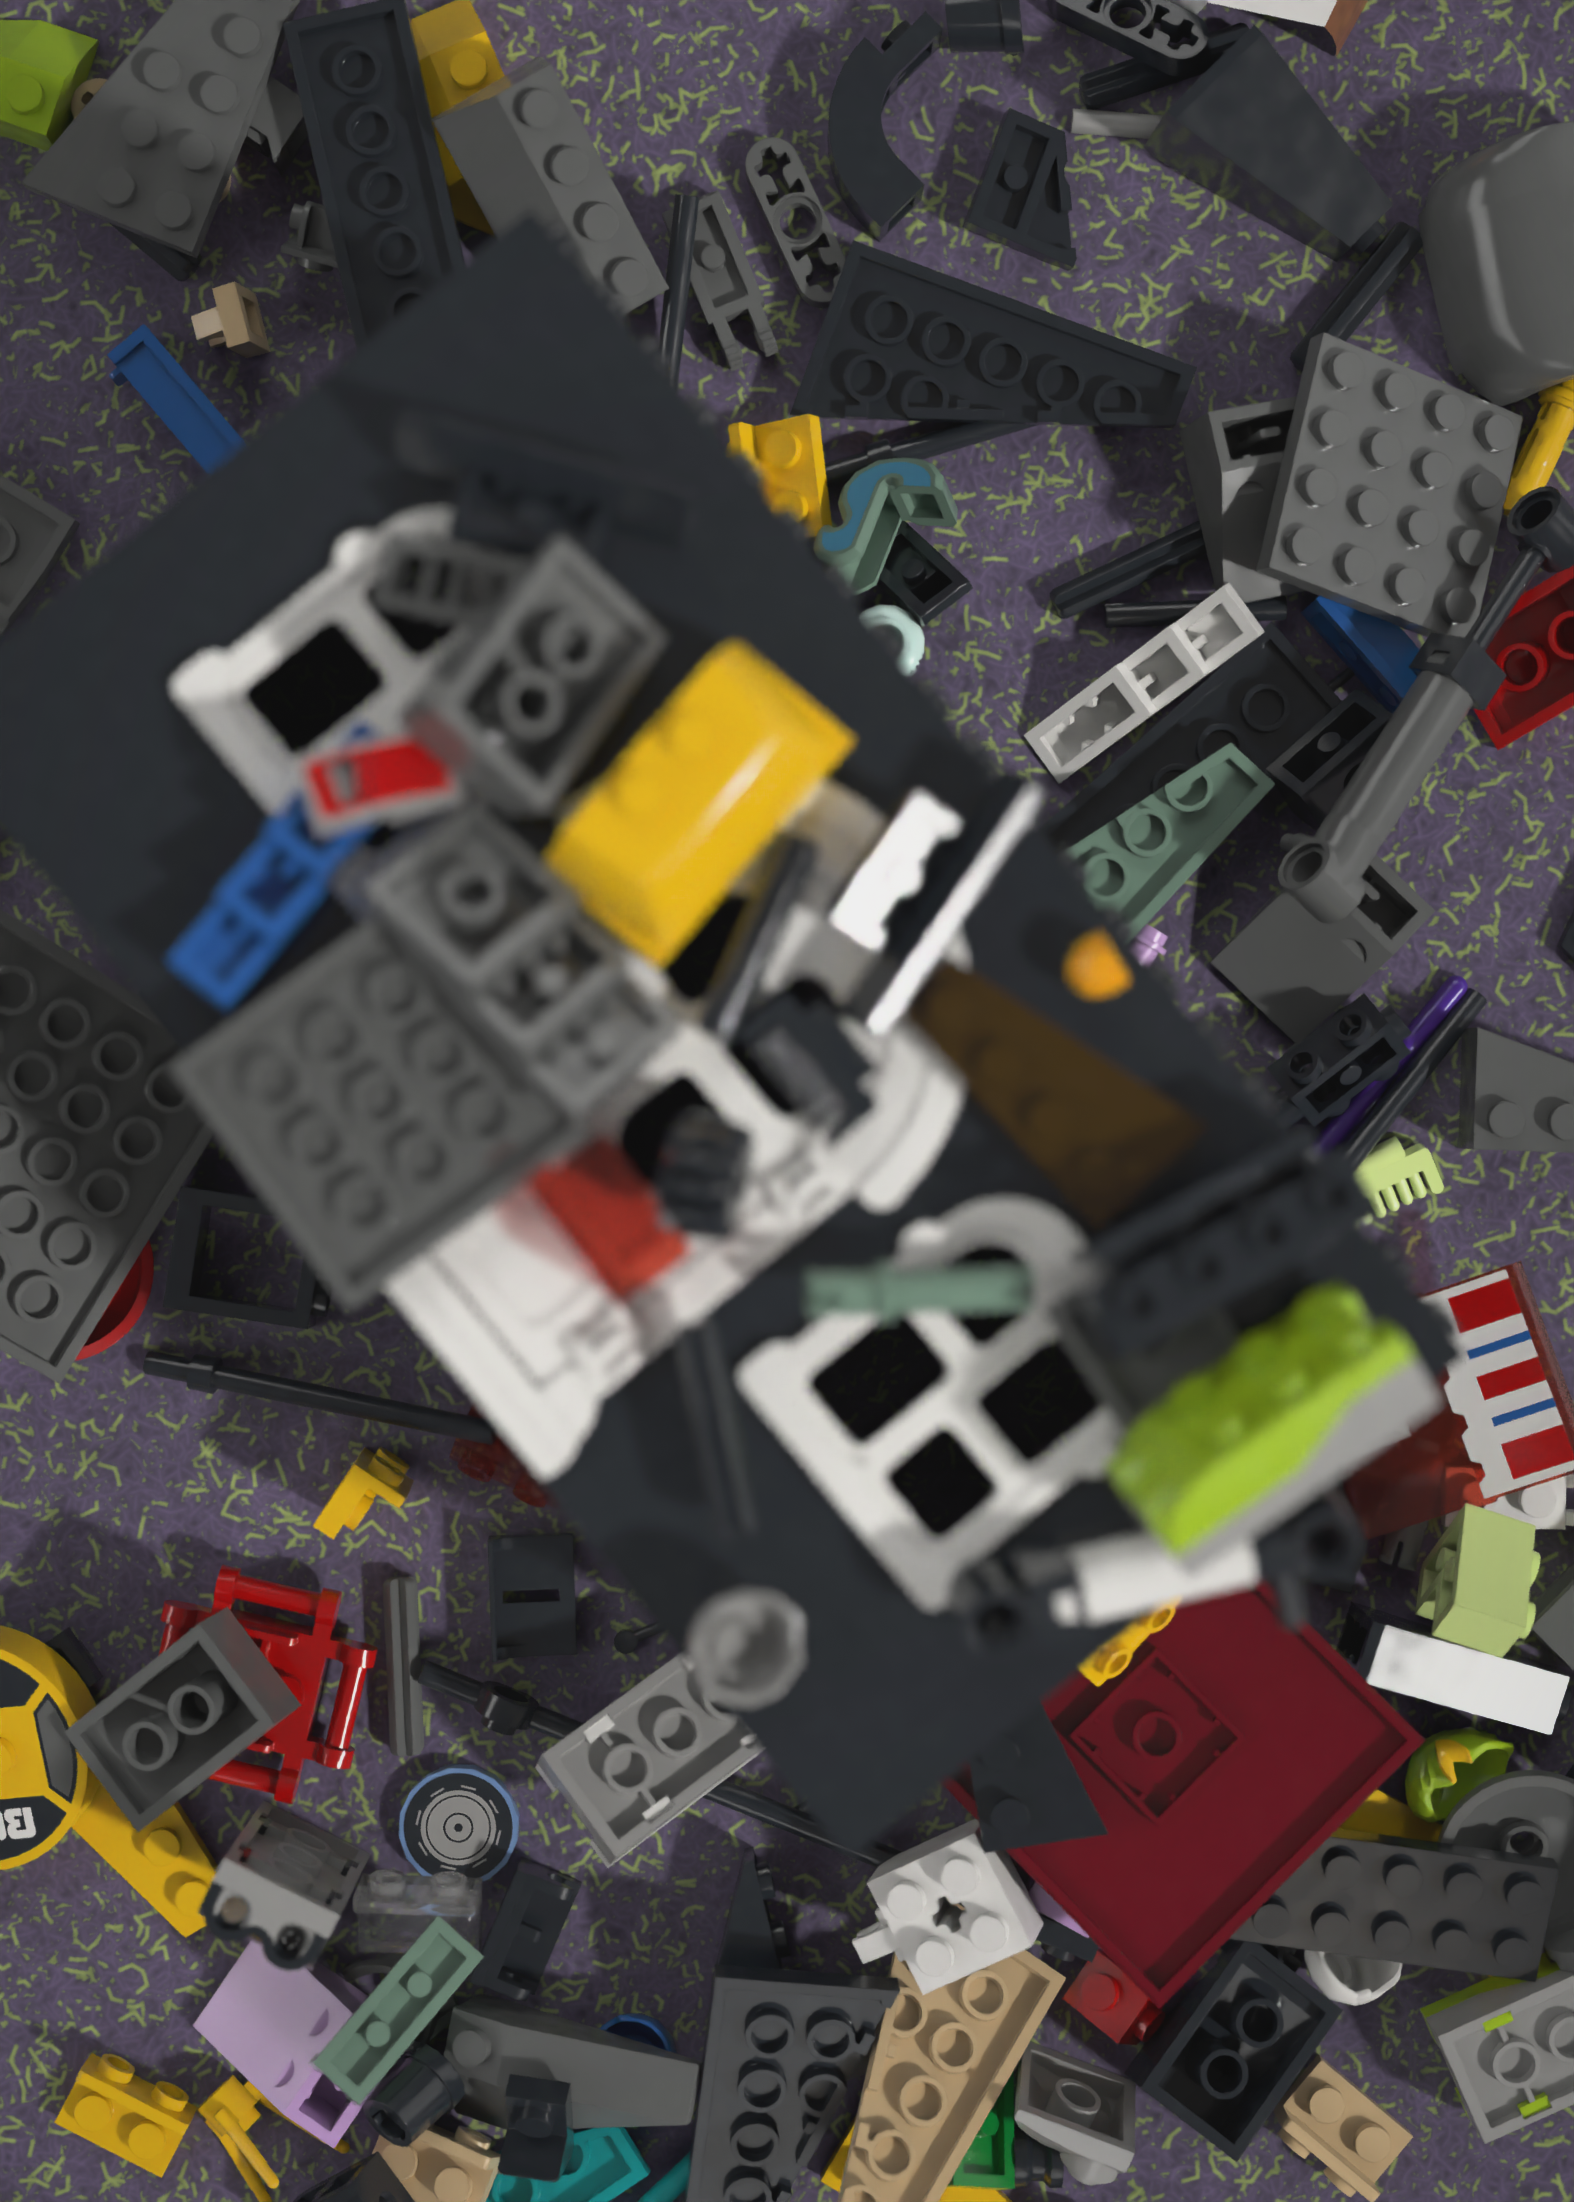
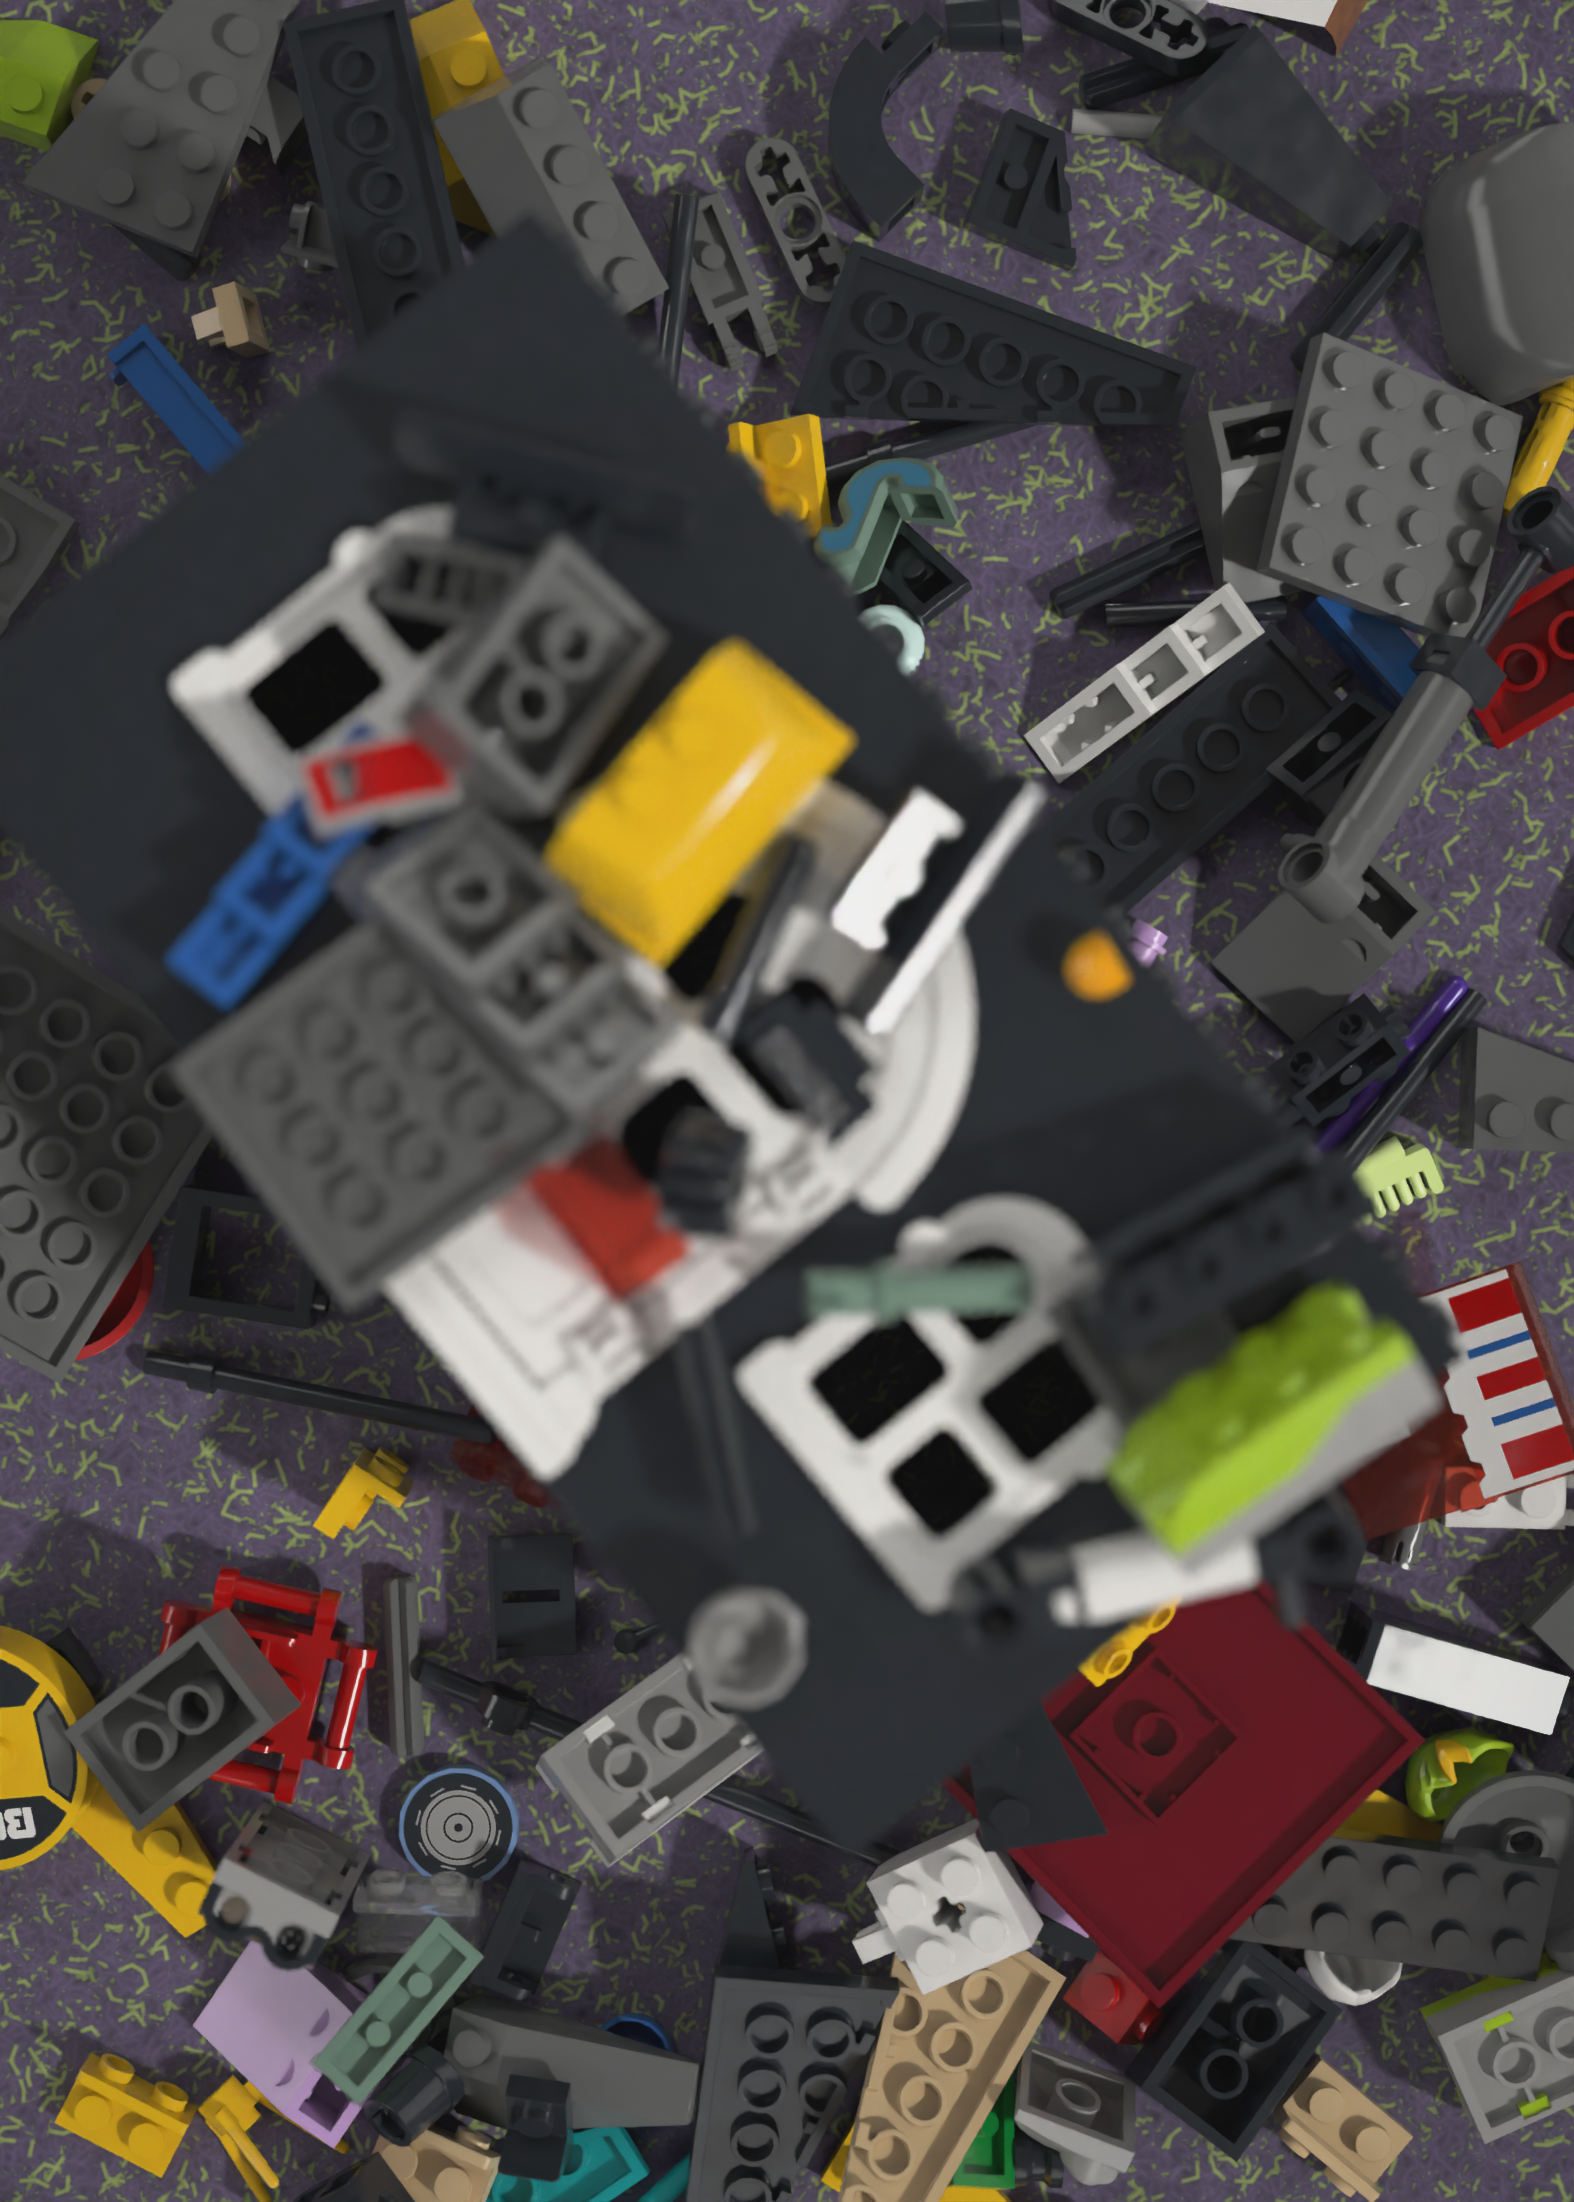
(1058, 1099): dark brown wing -> none
(1168, 835): sand green wing -> none
(1480, 1581): yellowish green brick -> none

